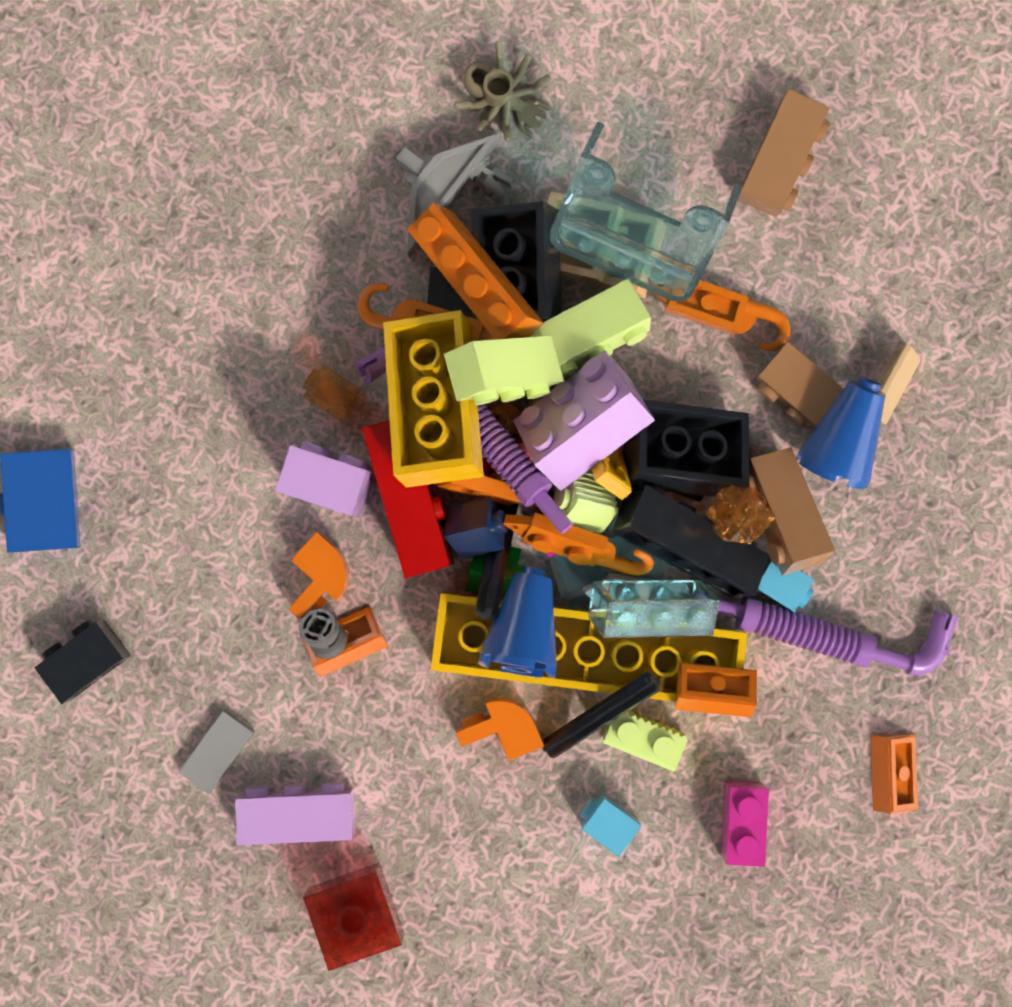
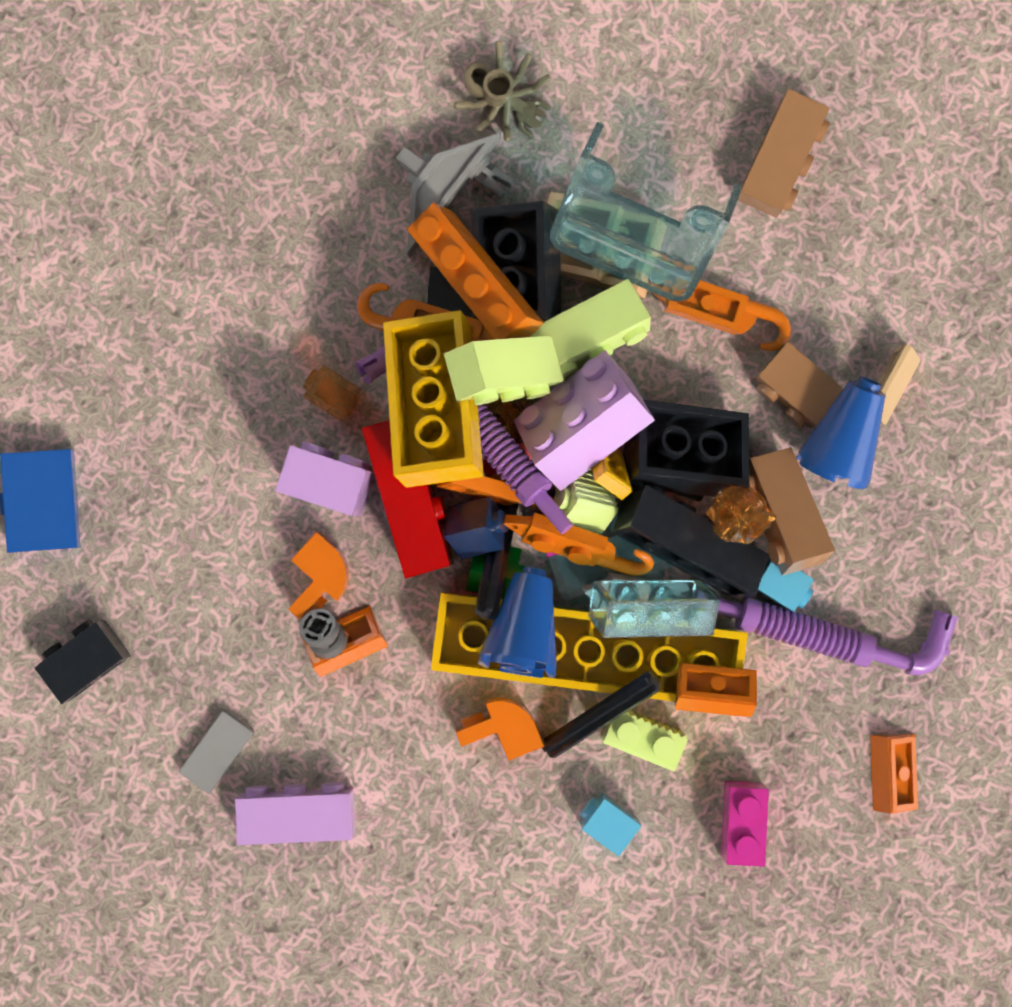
(354, 916): clear red brick -> none

